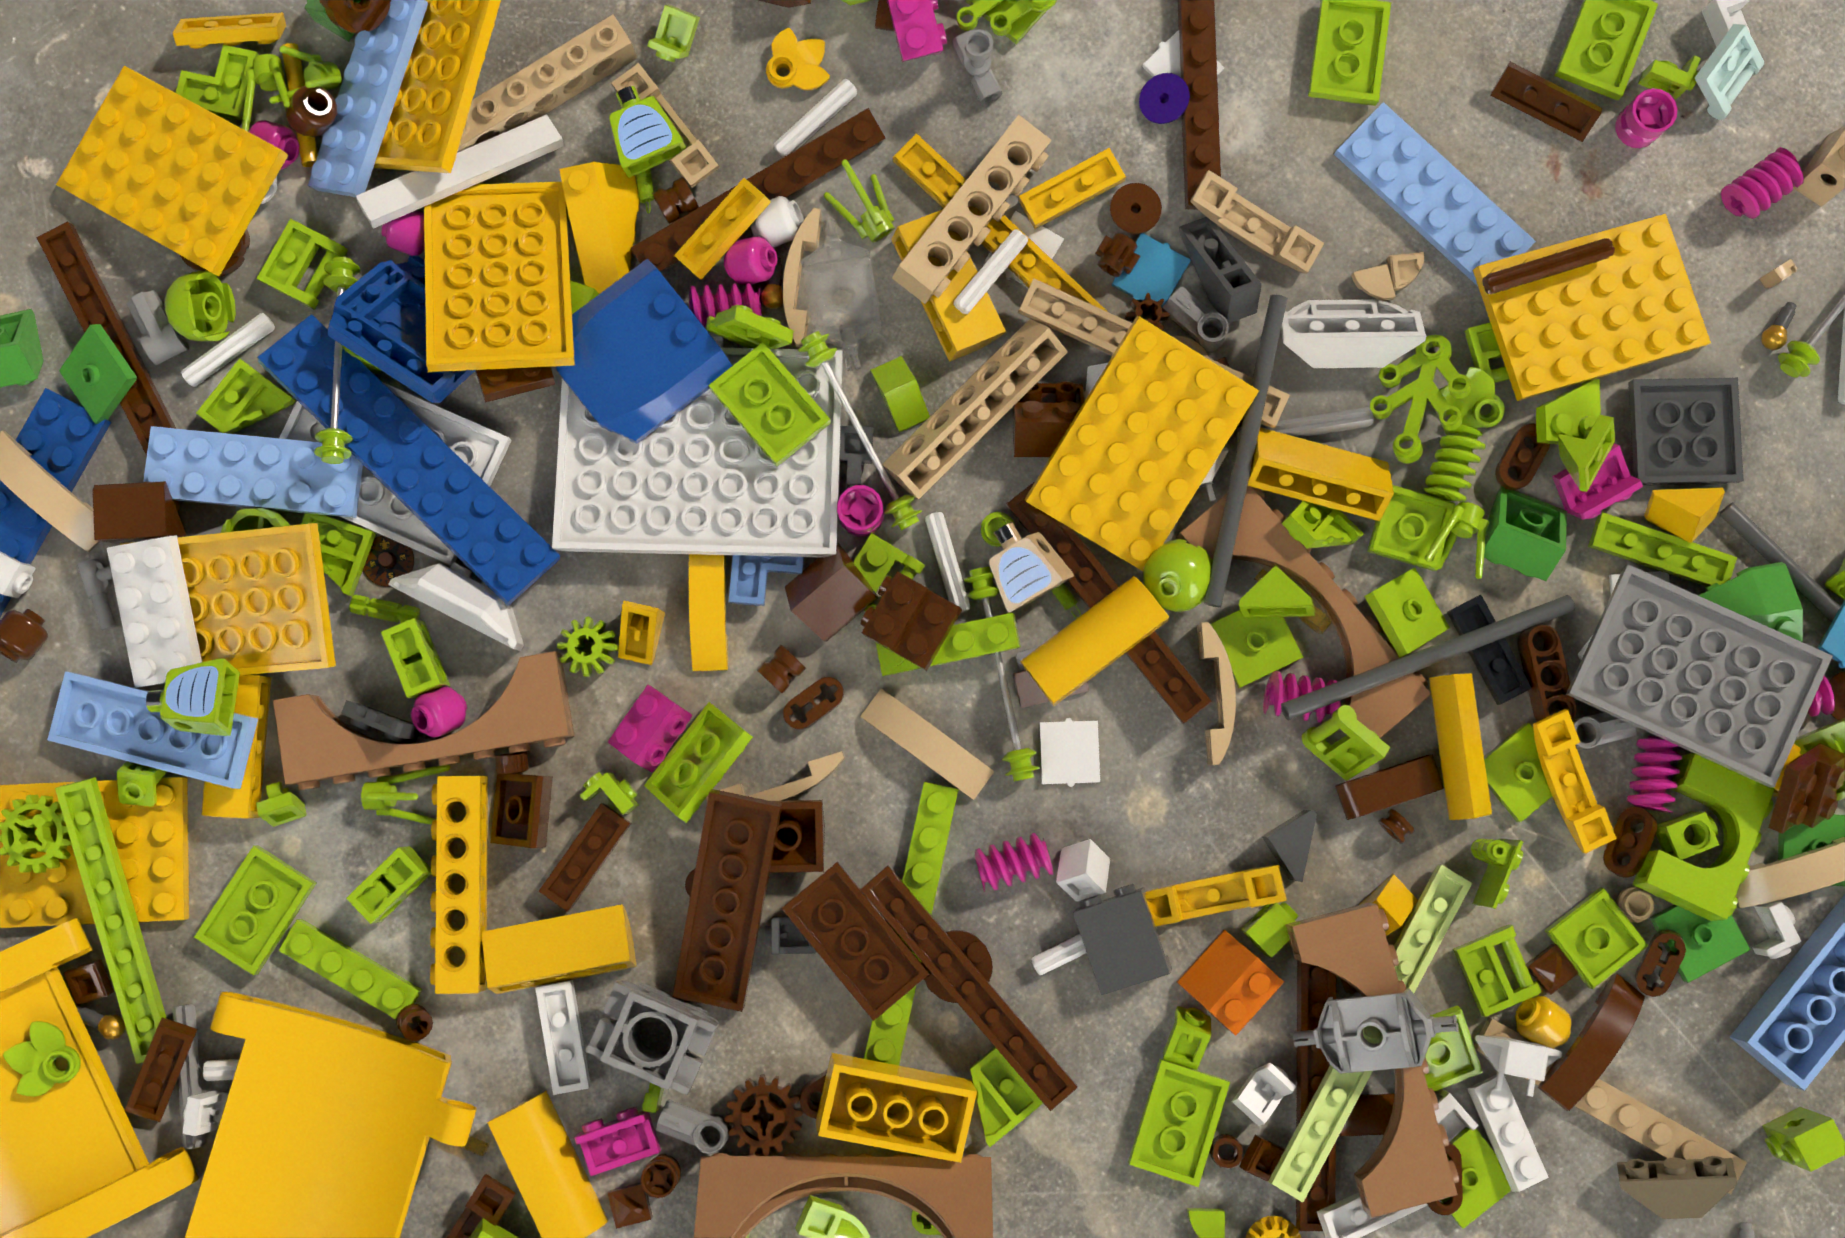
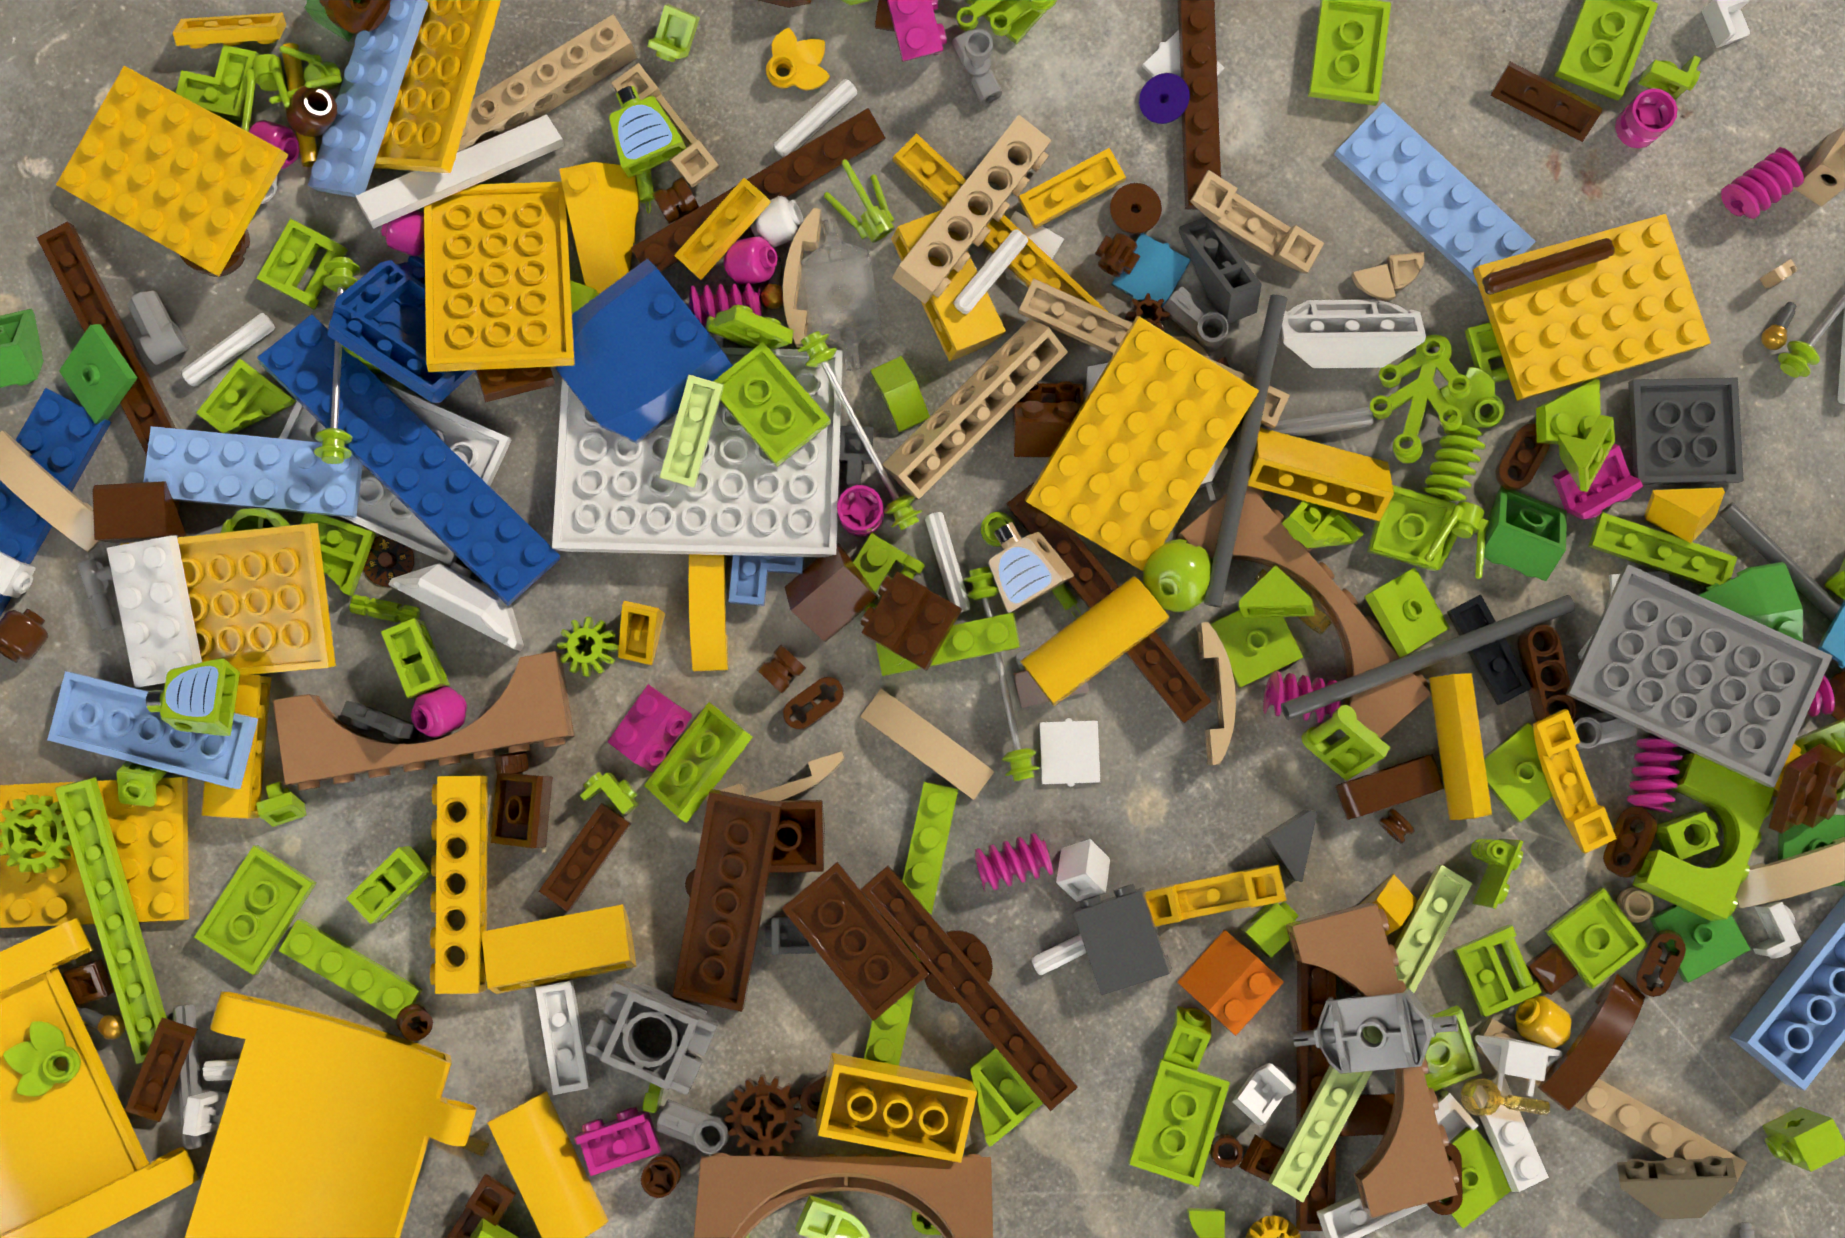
(200, 306): lime cylinder -> none
(383, 795): lime plant -> none
(629, 1205): reddish brown tile -> none
(691, 431): none -> yellowish green plate
(1495, 1100): none -> clear yellow piece
(1729, 70): light aqua plate -> none

